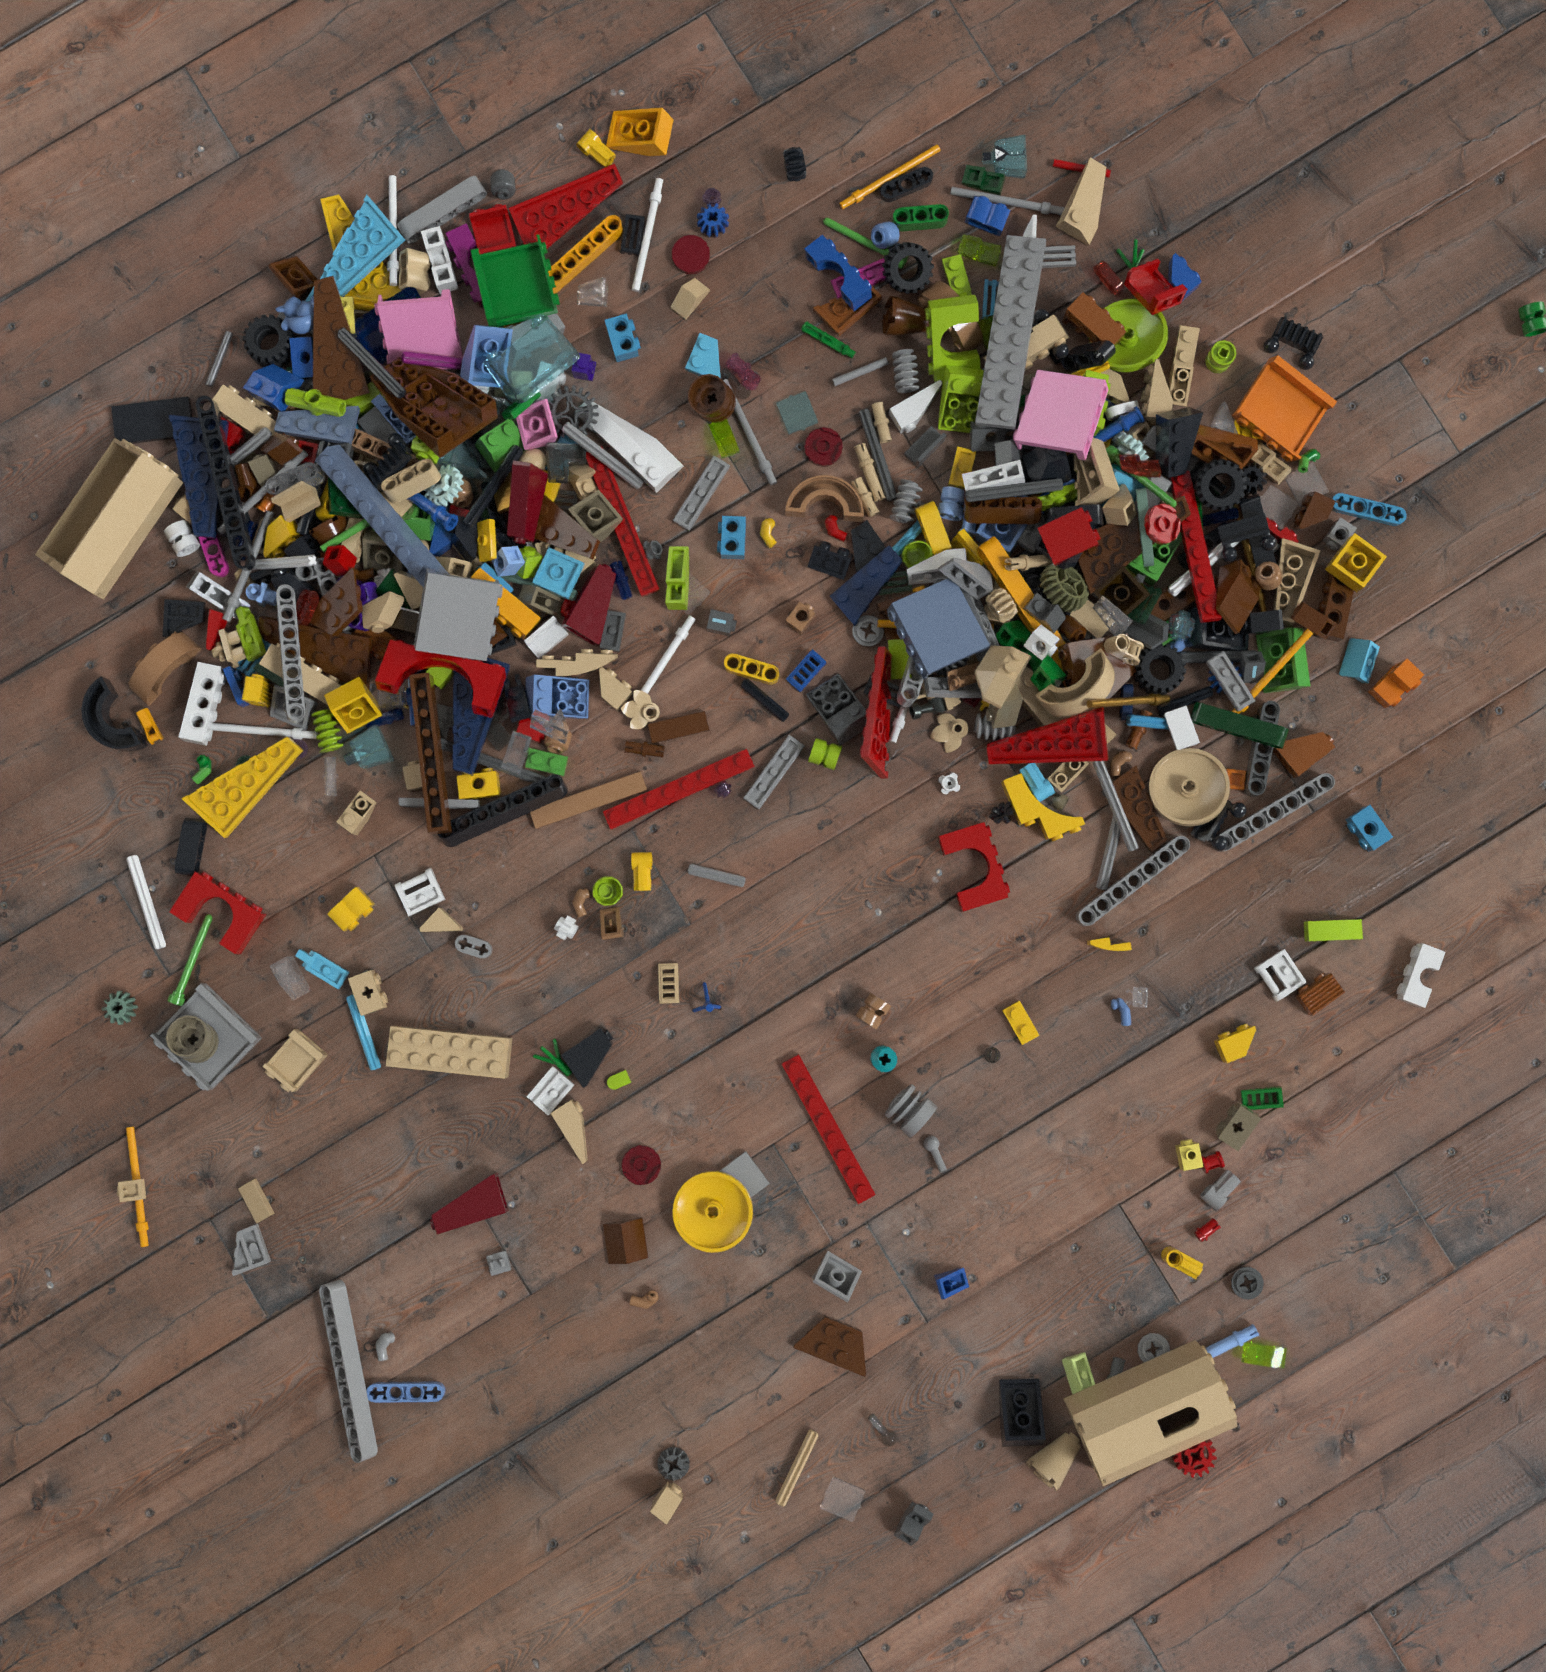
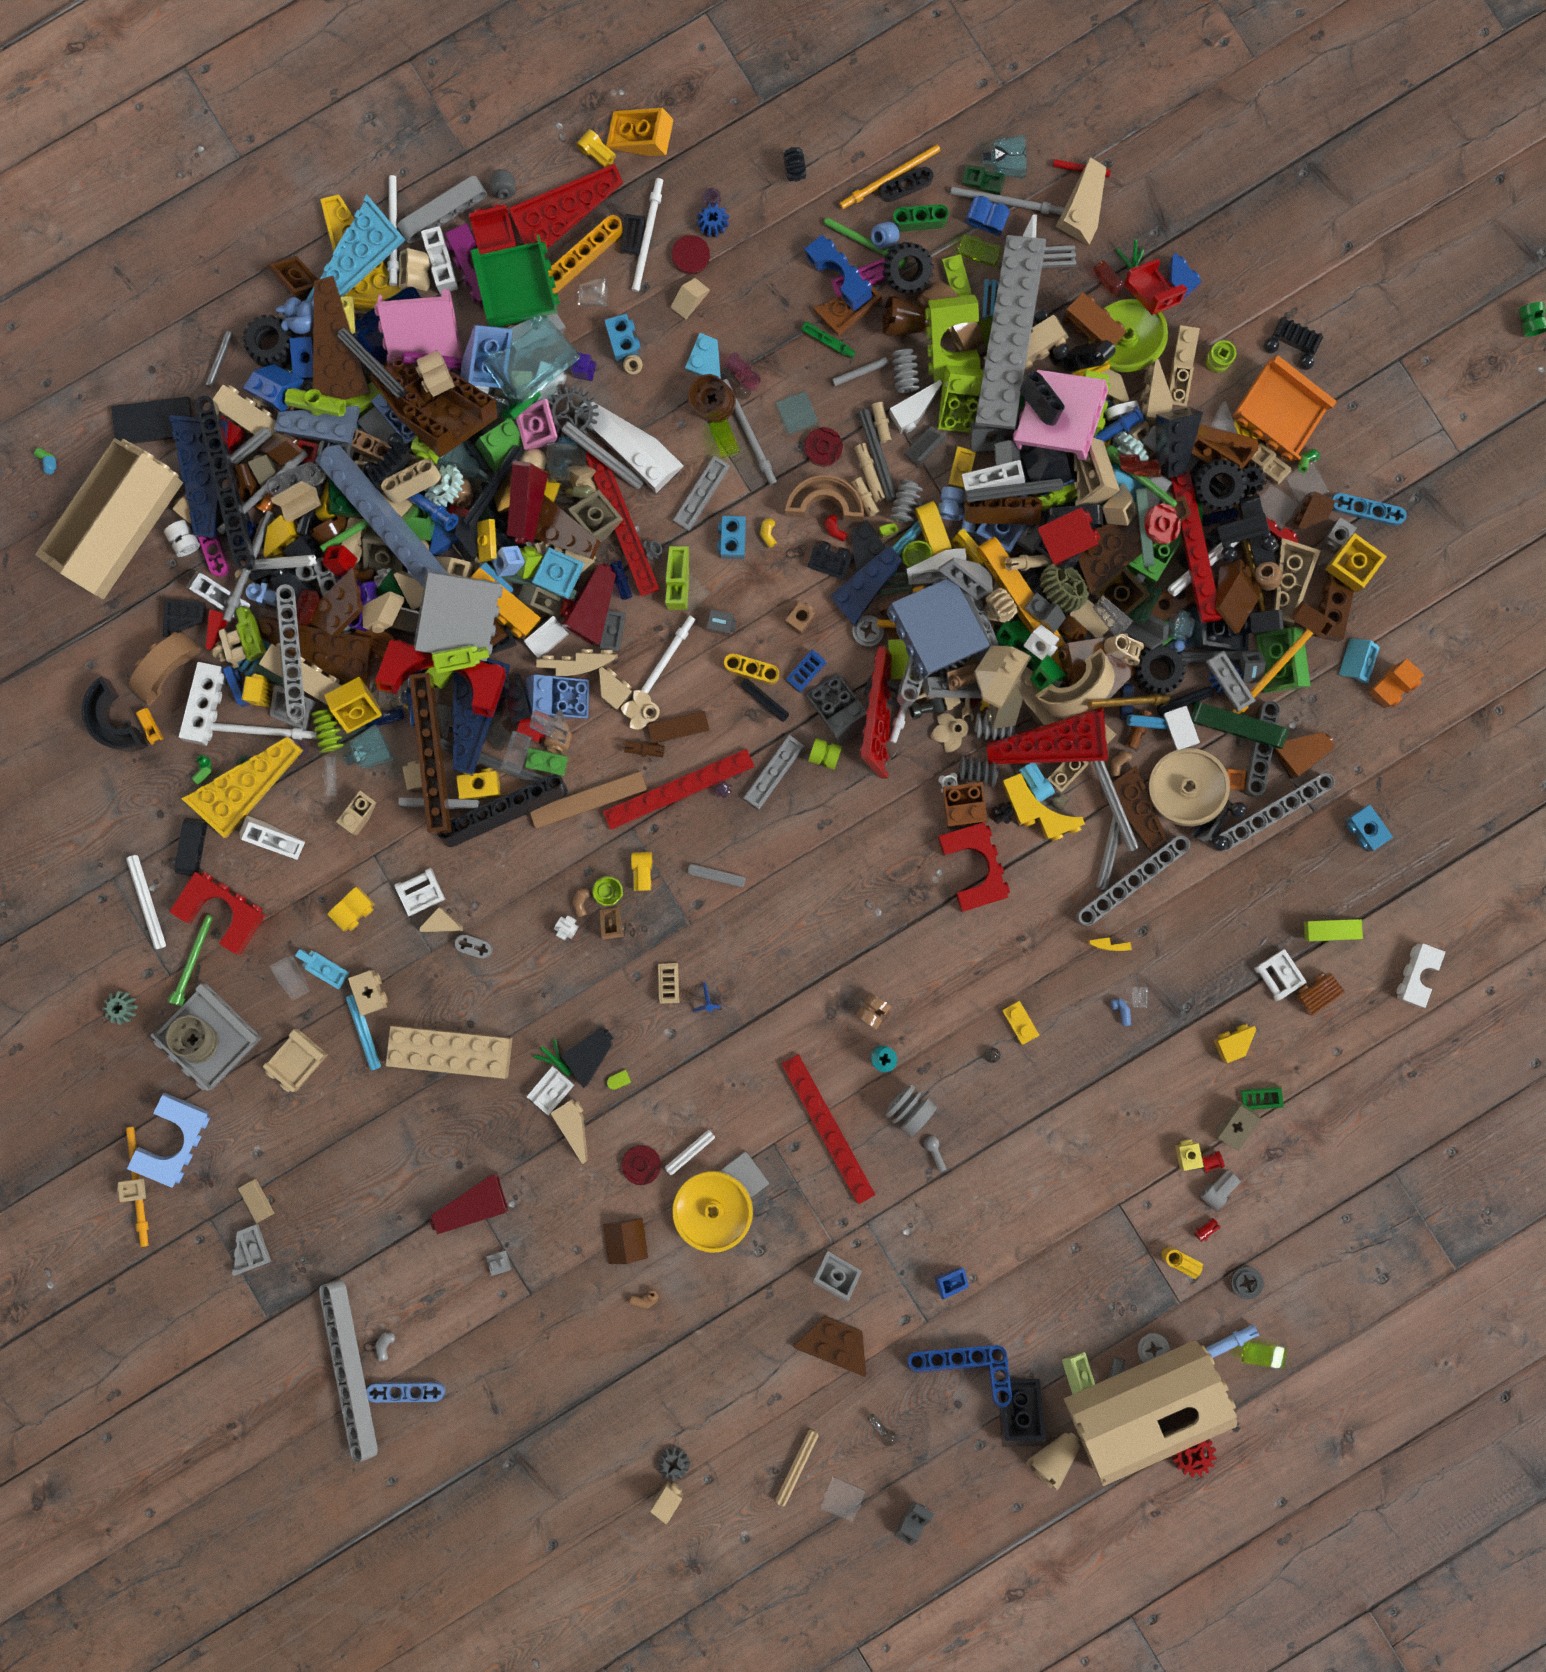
(49, 460): none -> dark azure arm
(168, 1168): none -> light blue arch
(270, 837): none -> white slope
(435, 373): none -> tan brick
(458, 658): none -> lime hinge
(578, 491): none -> olive arm
(632, 370): none -> tan plate
(689, 1152): none -> white axle
(888, 529): none -> lime tile
(964, 805): none -> dark orange slope
(967, 710): none -> tan hand
(968, 1363): none -> blue beam
(978, 771): none -> dark grey piece
(1042, 398): none -> black beam

